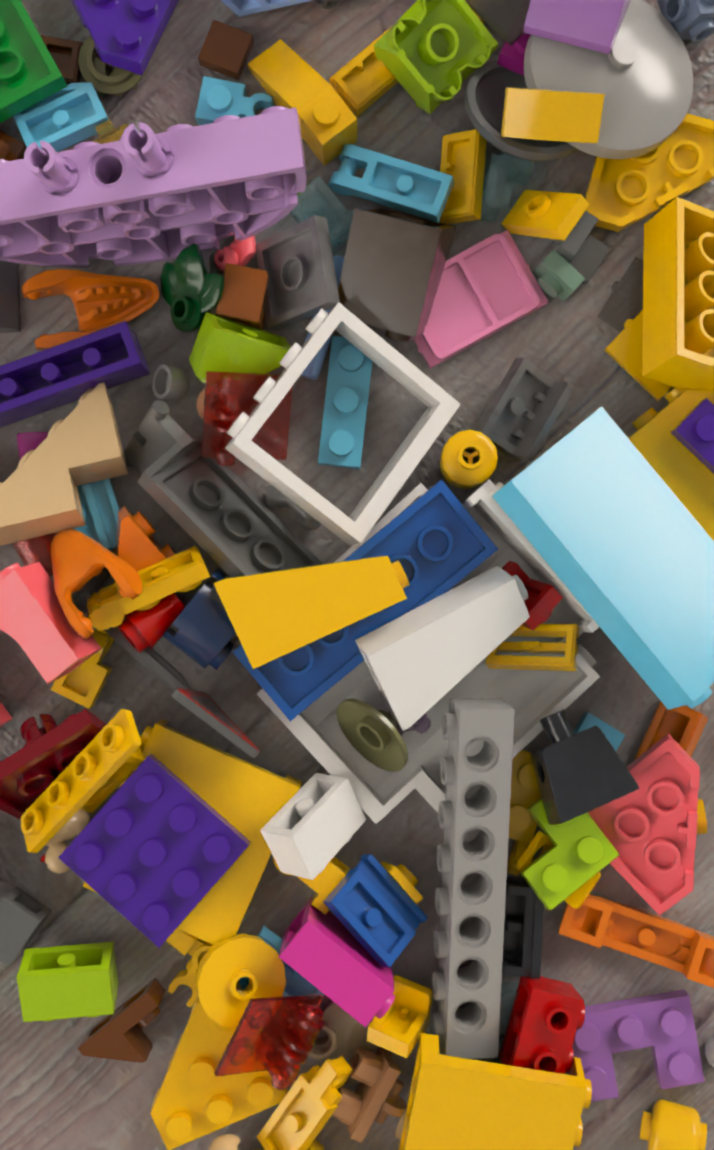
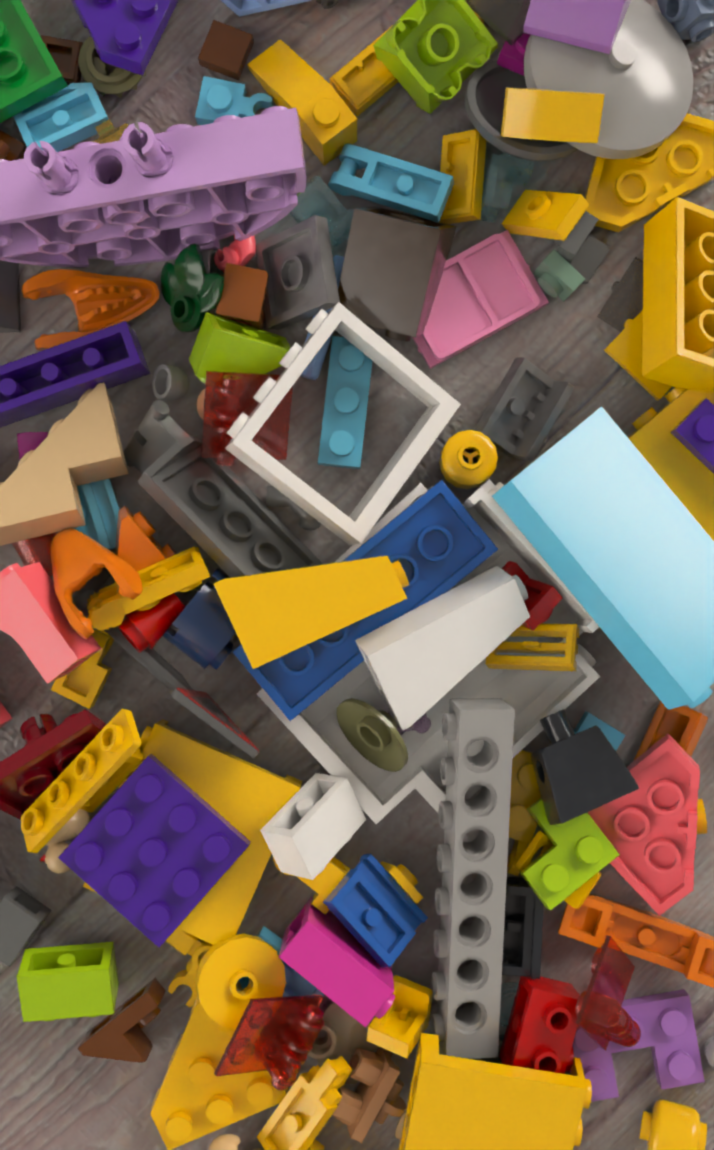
(600, 1007): none -> clear red hinge

